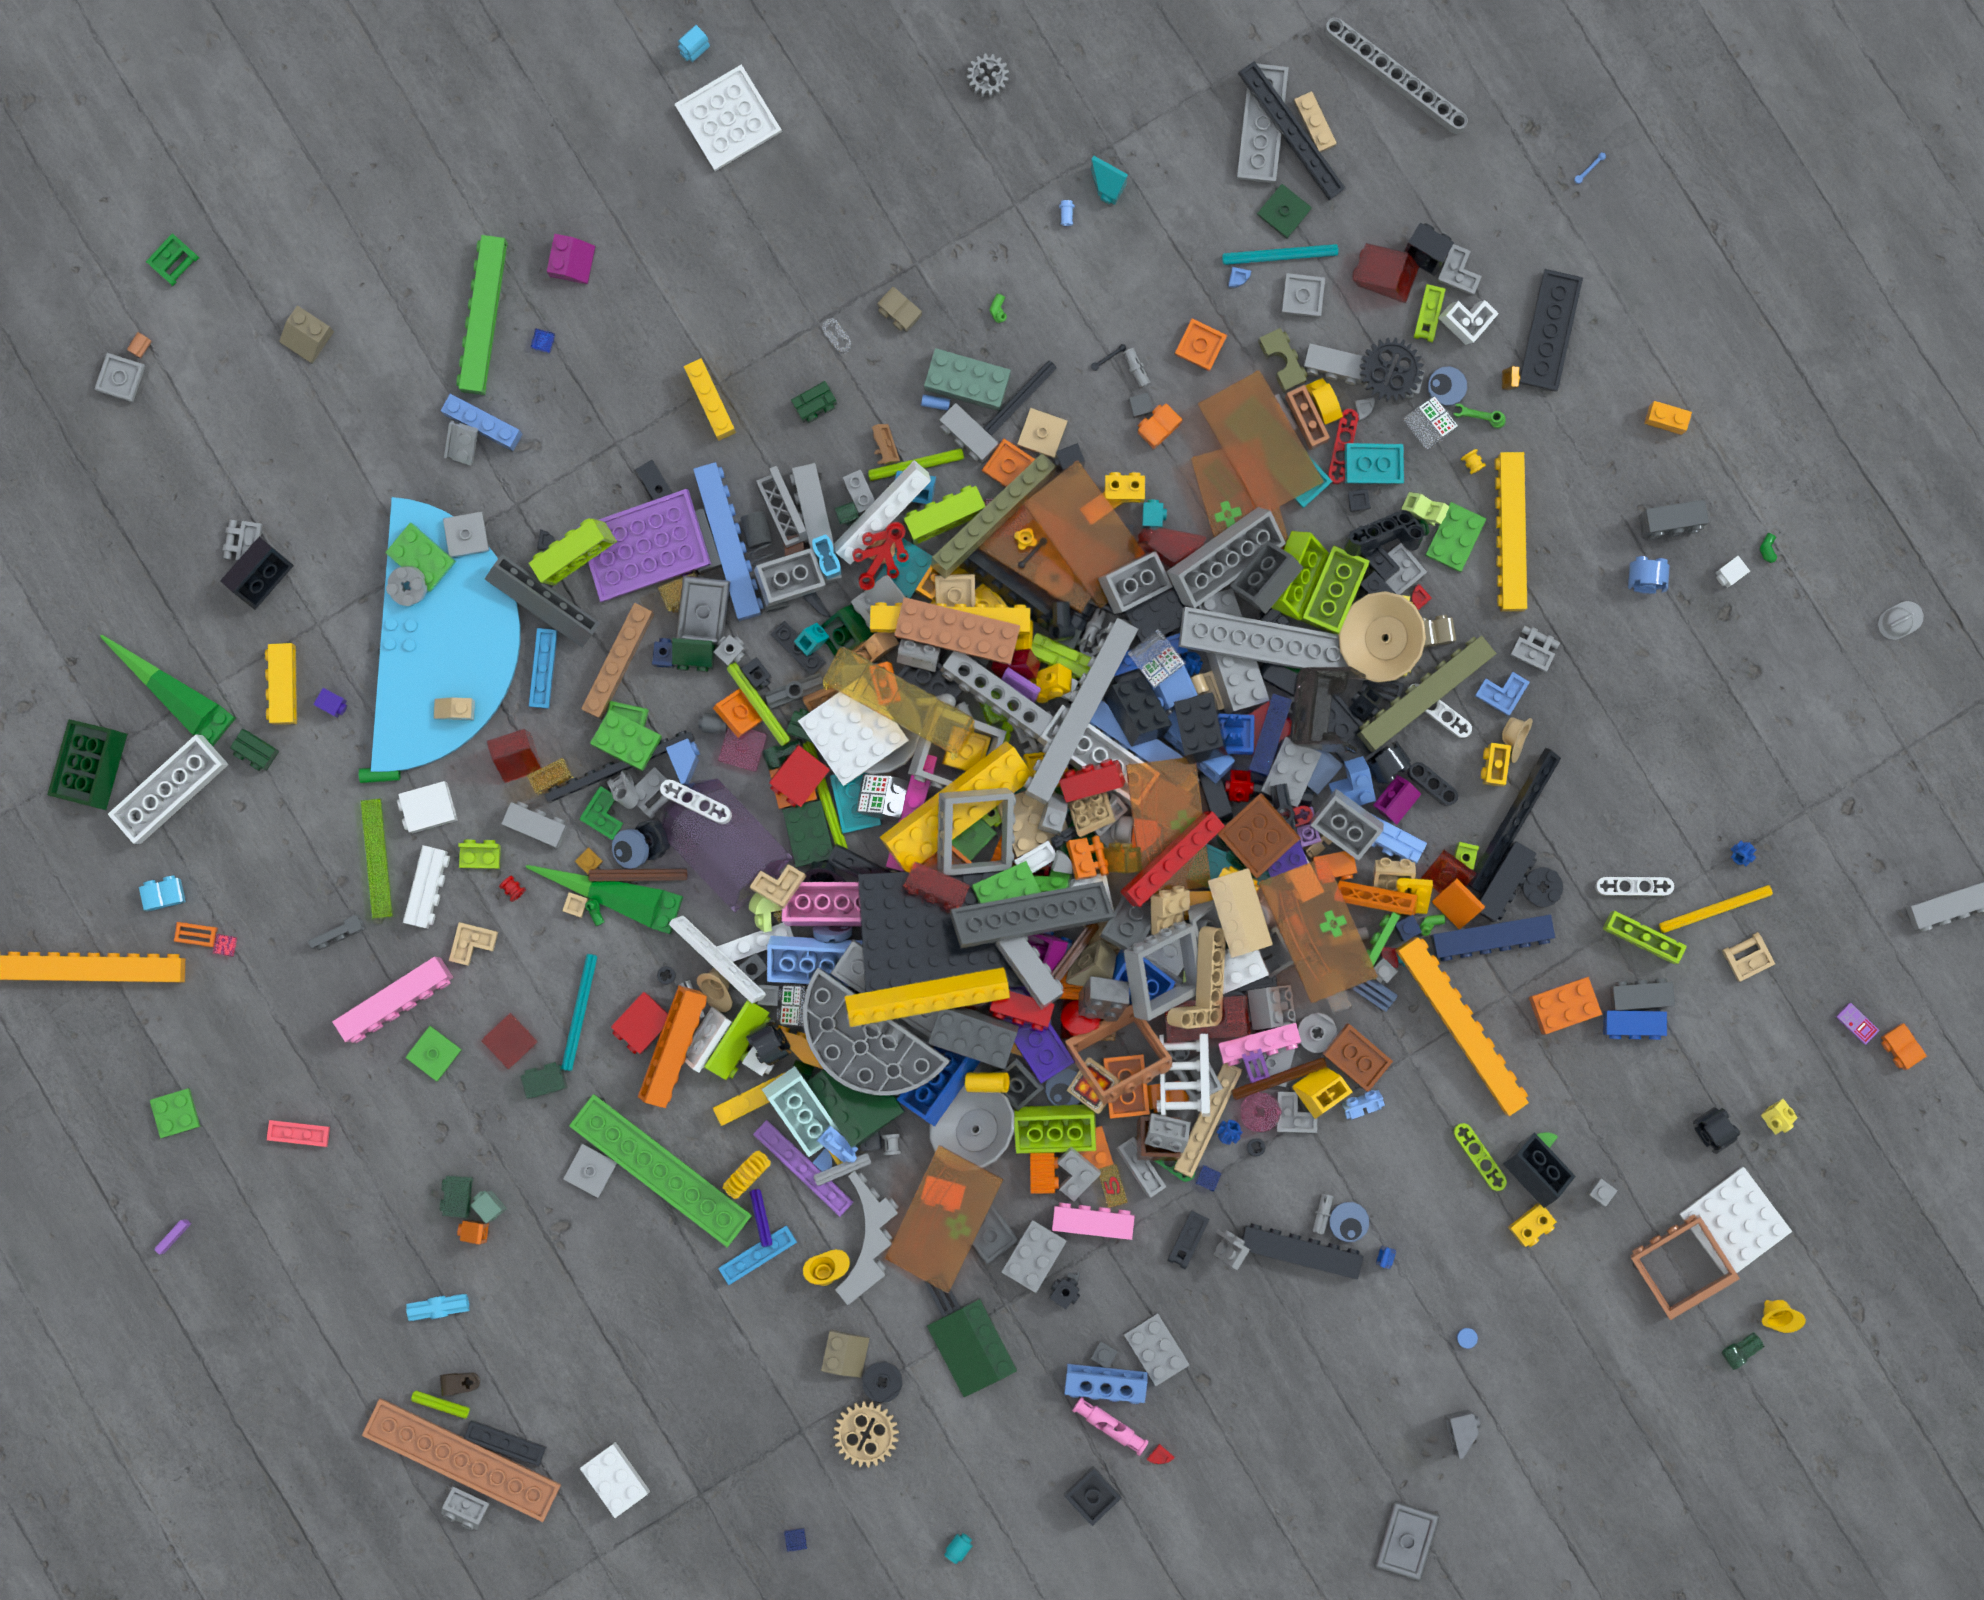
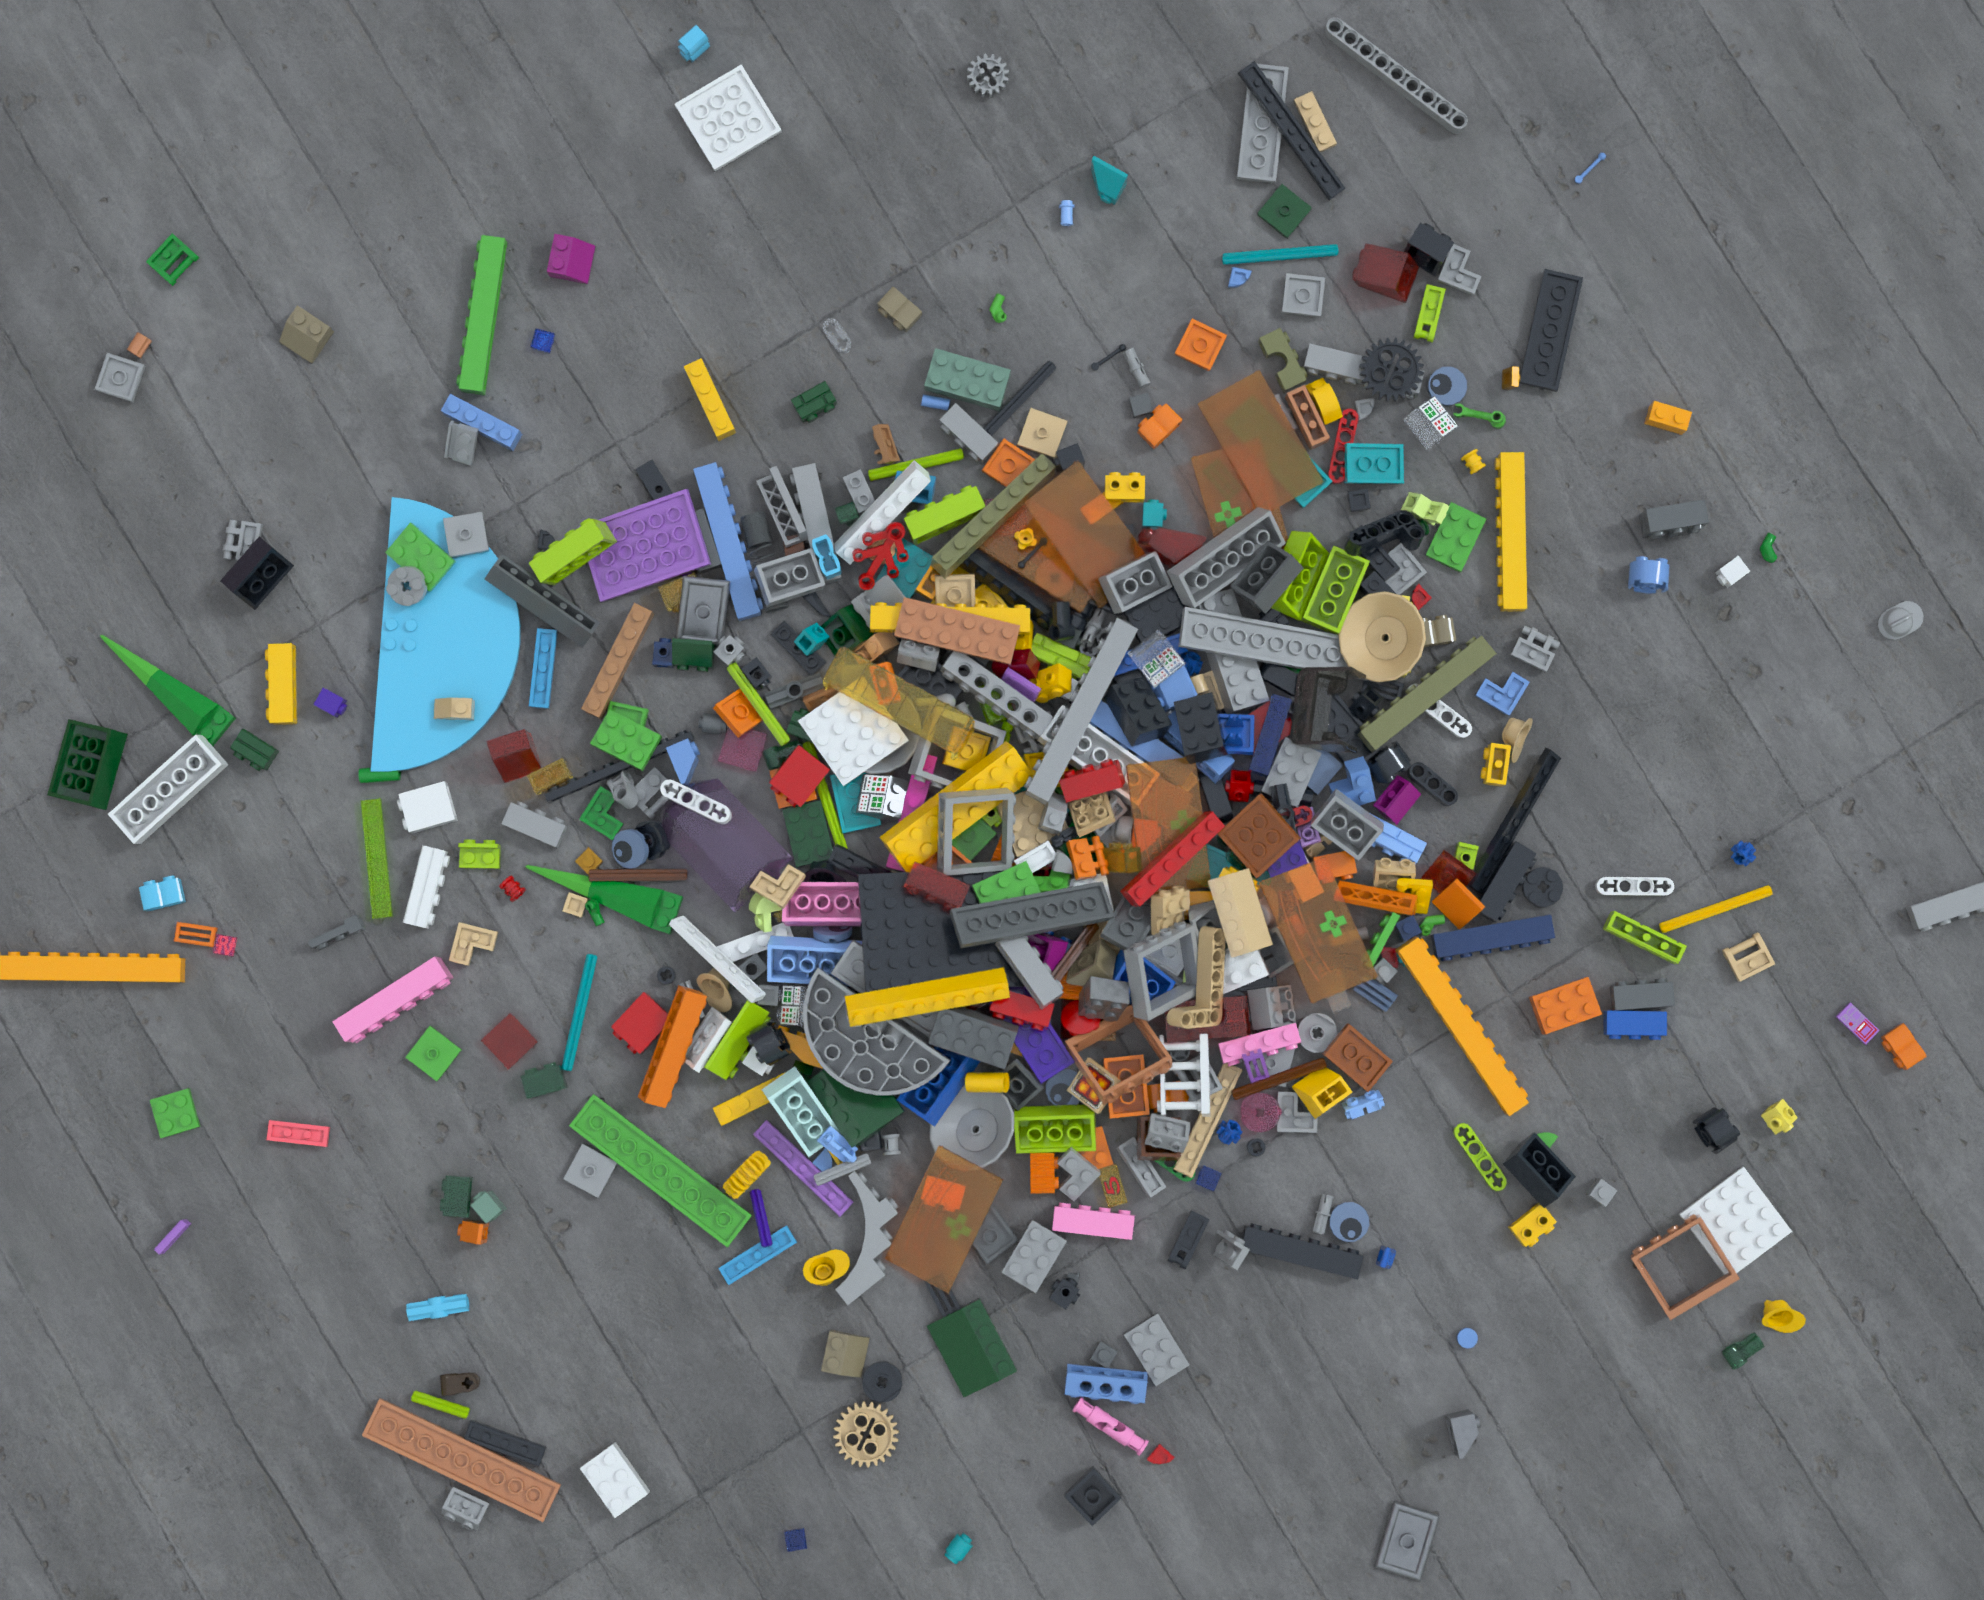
(1468, 324): white brick -> none

